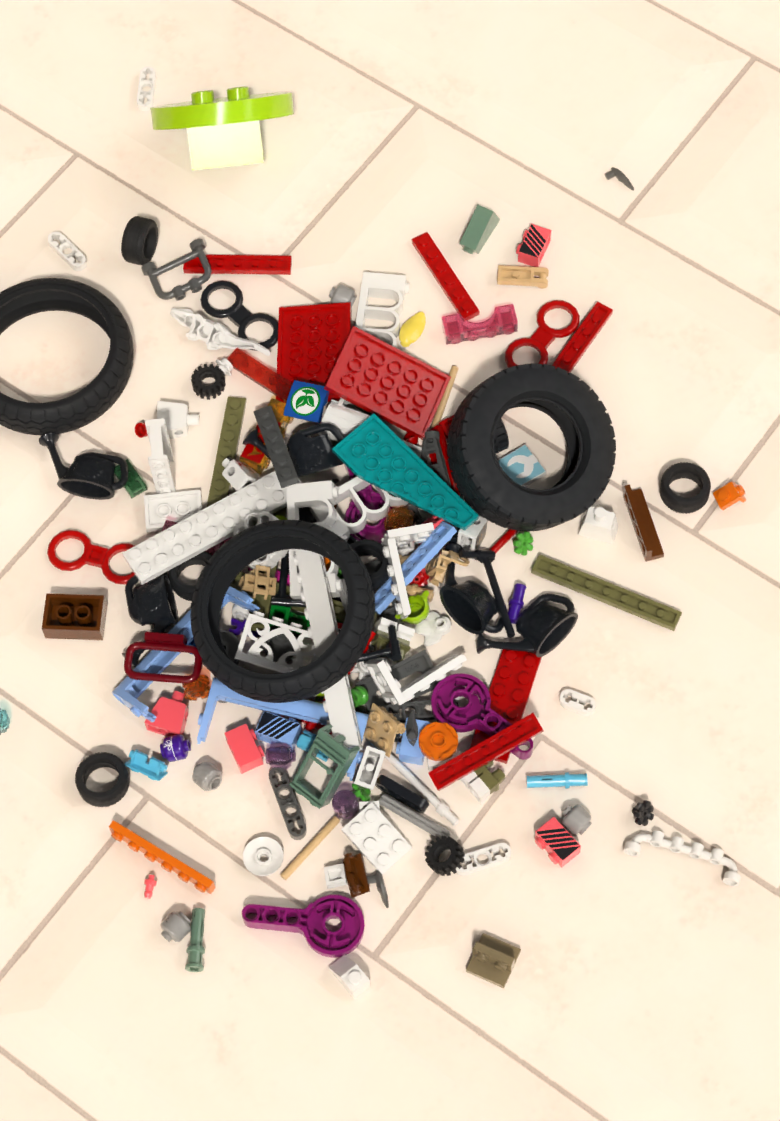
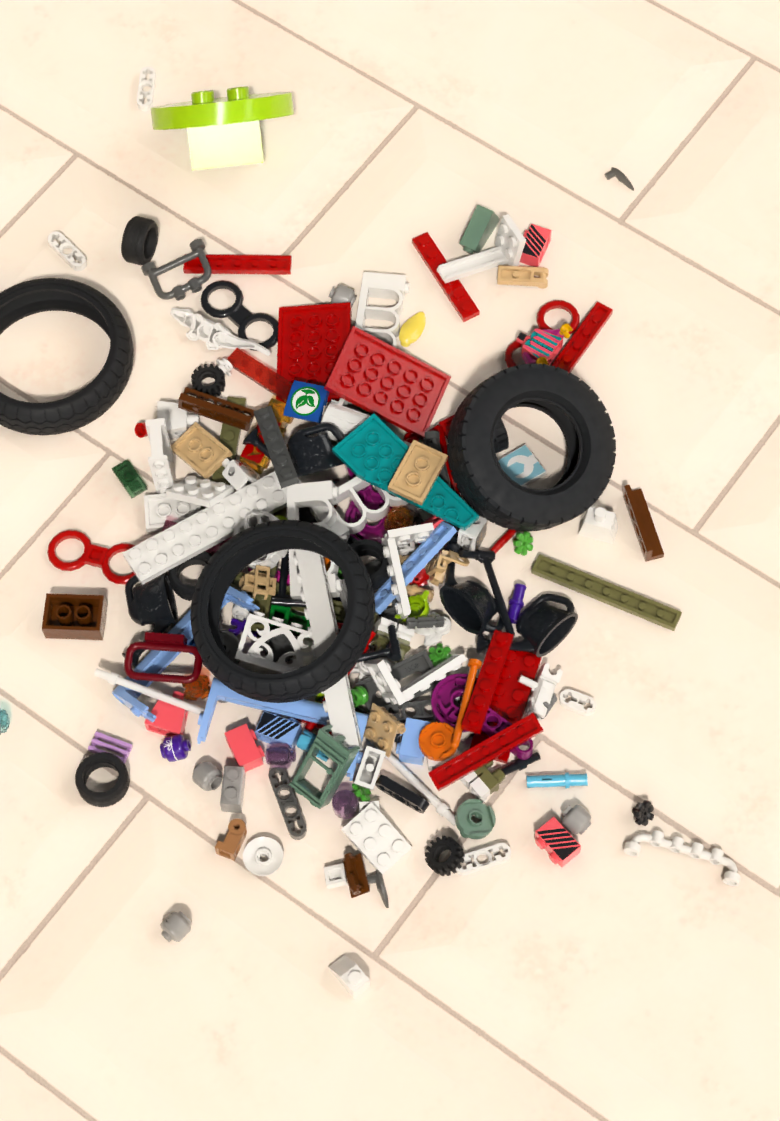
(89, 474): black piece -> none
(95, 741): none -> lavender tile
(114, 679): none -> white bar
(150, 884): coral piece -> none
(154, 769): medium azure hinge -> none
(167, 861): orange plate -> none
(196, 949): sand green pin -> none
(199, 491): none -> white plate
(200, 450): none -> tan plate
(215, 411): none -> reddish brown fence
(232, 789): none -> light grey brick
(233, 840): none -> medium nougat leg
(310, 848): tan bar -> none
(313, 925): magenta beam -> none
(412, 728): dark grey bar -> none
(413, 817): light grey axle -> none
(417, 472): none -> tan plate
(425, 622): none -> dark grey axle
(438, 415): tan bar -> none
(439, 654): none -> bright green plant
(458, 329): clear pink arch -> none
(467, 827): none -> sand green plate
(474, 665): none -> orange bar
(487, 682): none -> red plate
(493, 960): dark tan bracket -> none
(508, 251): none -> white bracket
(520, 764): none -> black bar
(543, 344): none -> torso
(543, 691): none -> white piece
(687, 471): black tyre -> none
(729, 495): orange bracket -> none

